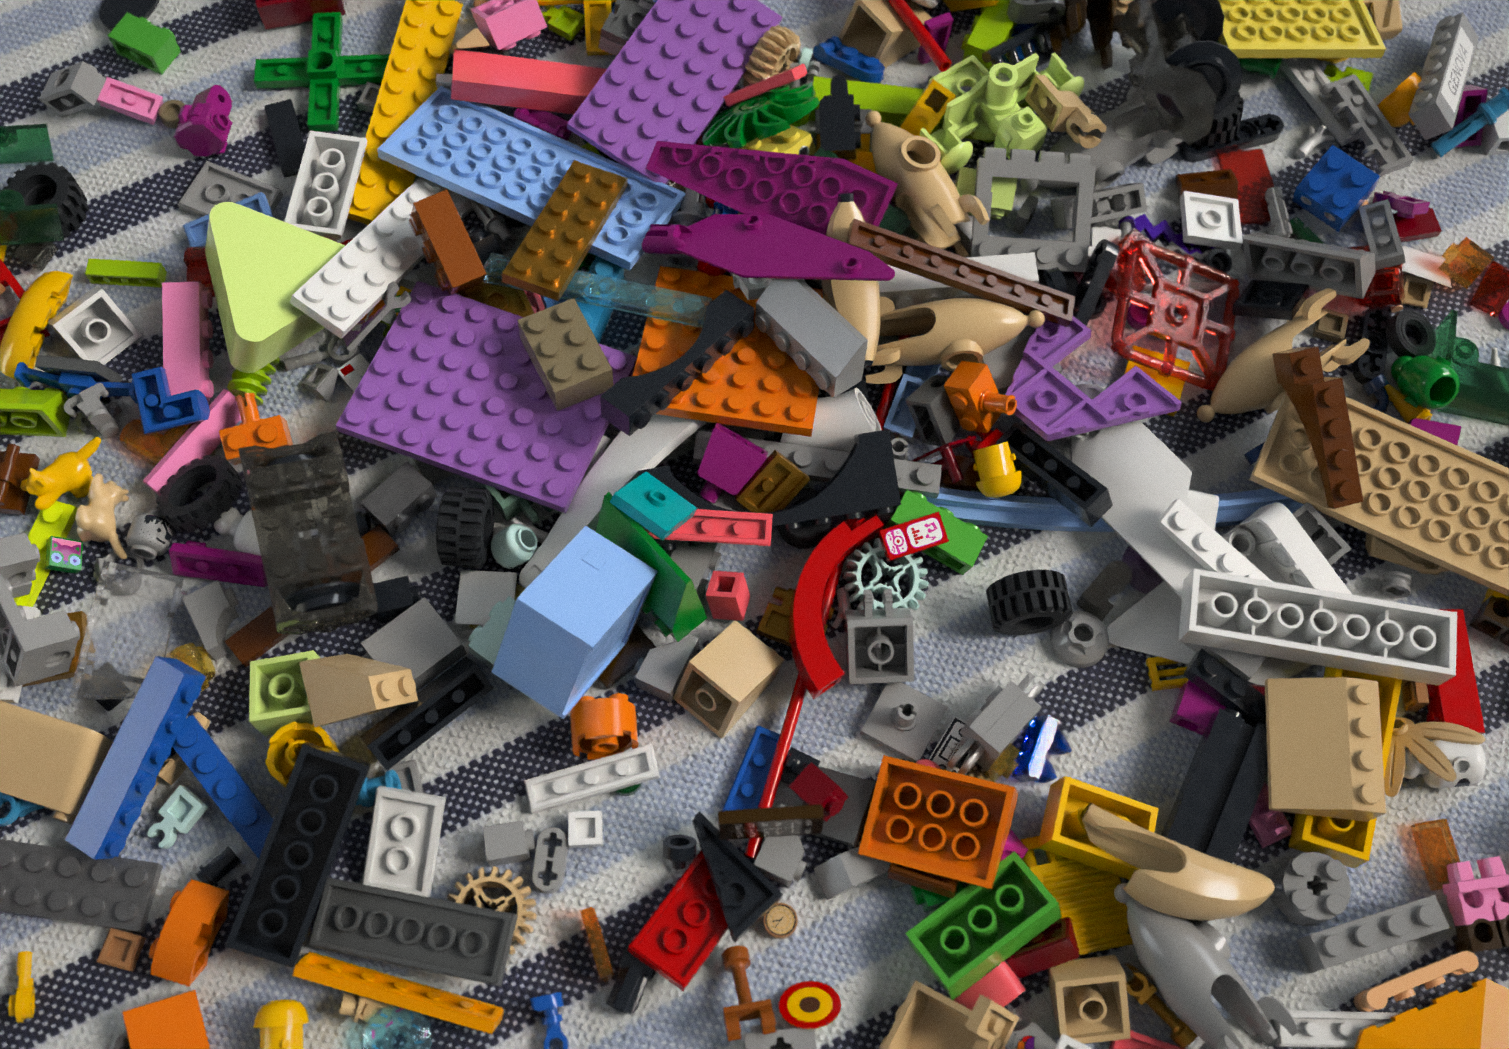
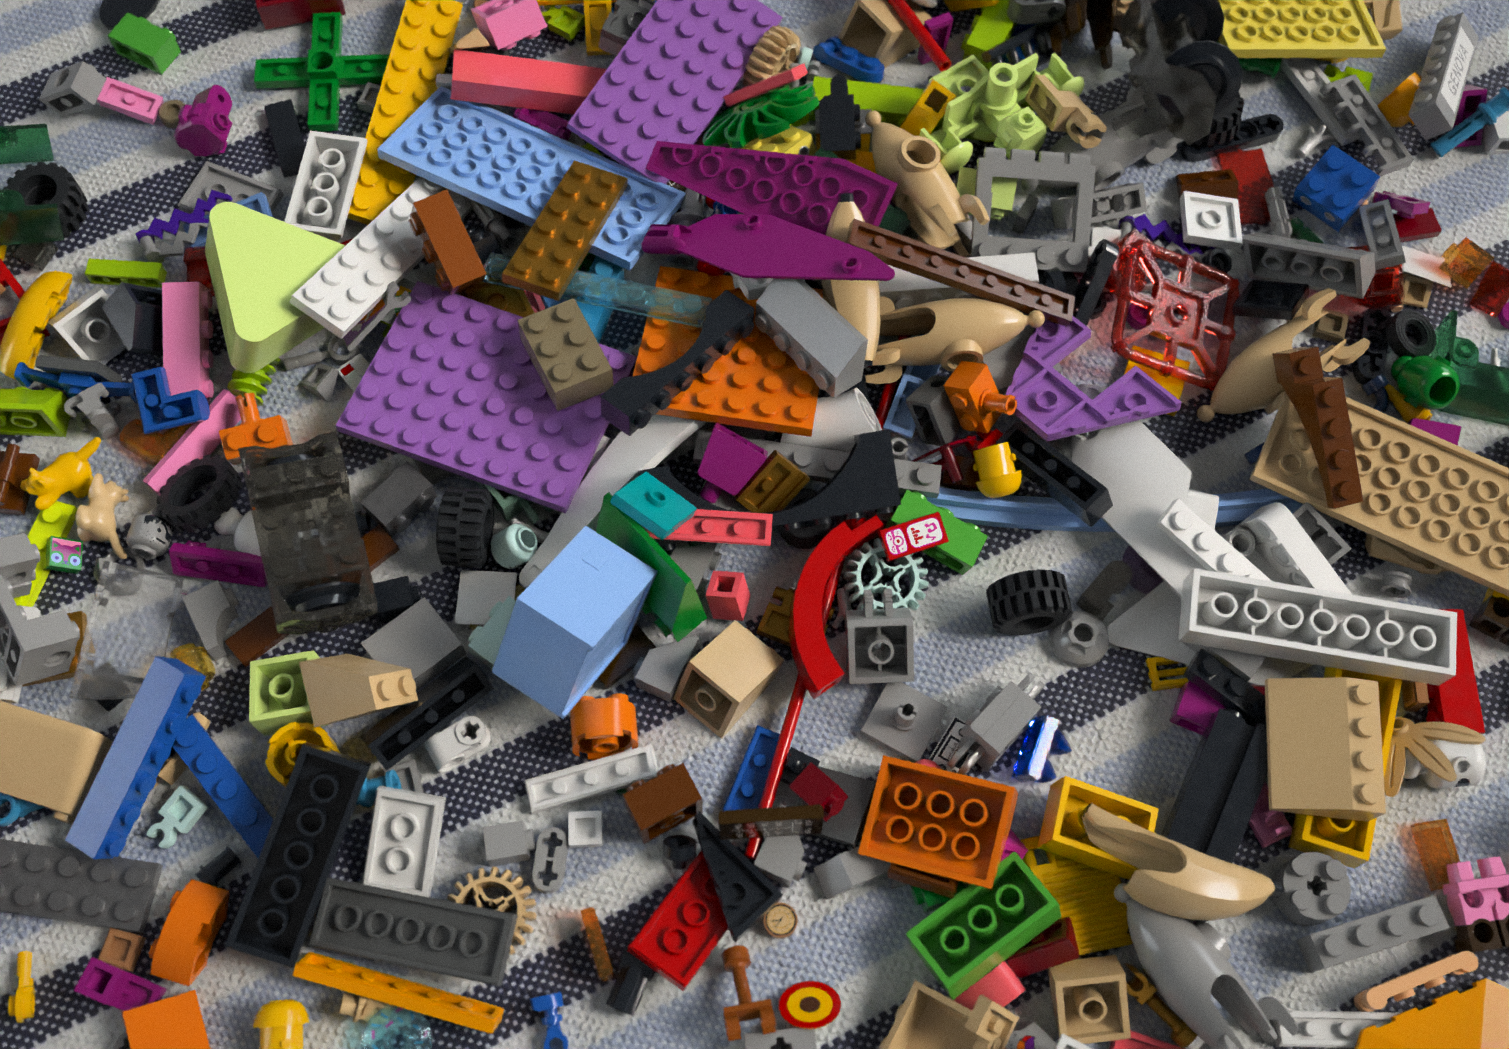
(116, 986): none -> magenta slope
(137, 318): none -> black slope
(158, 227): none -> piece
(453, 745): none -> white piece
(662, 802): none -> reddish brown brick
(1004, 764): clear yellow plate -> none

